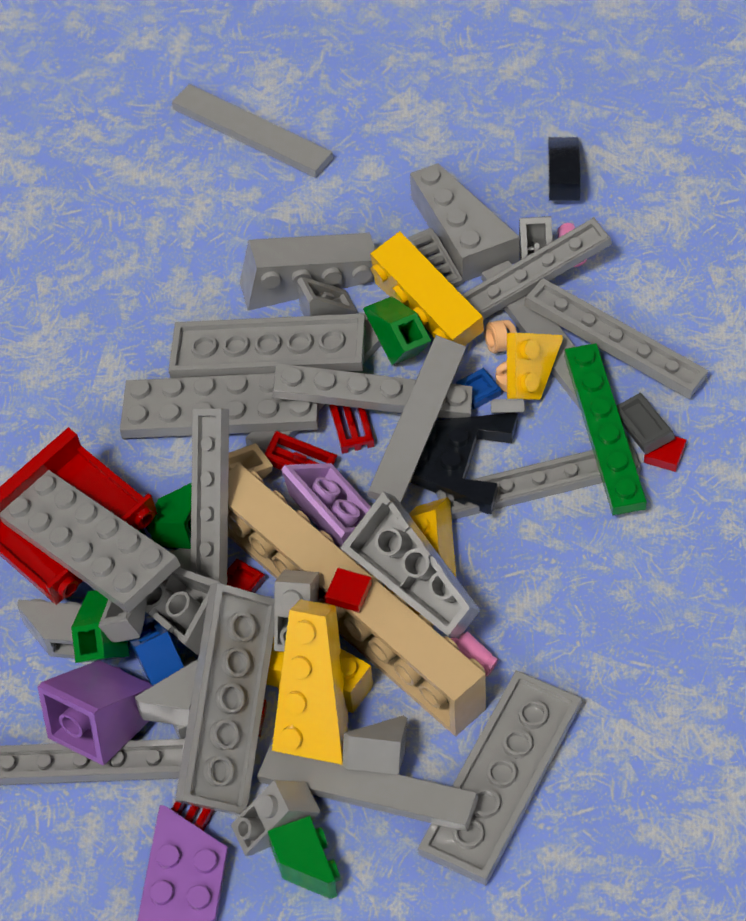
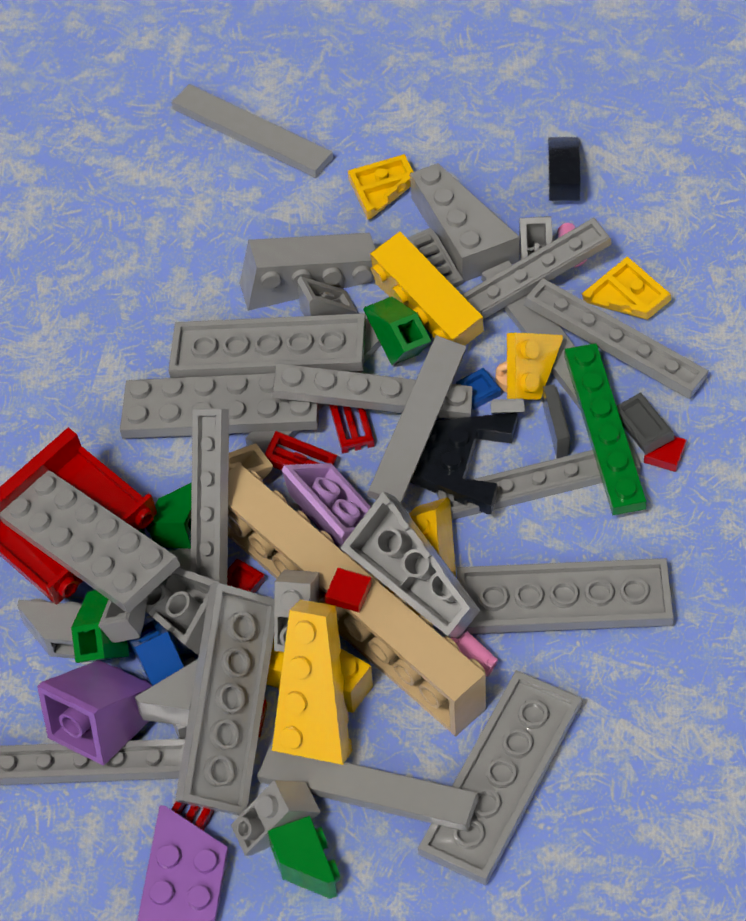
(376, 747): light grey slope -> none
(380, 183): none -> yellow wing
(496, 335): light nougat tile -> none
(556, 421): none -> dark grey tile
(568, 595): none -> light grey plate
(628, 291): none -> yellow wing

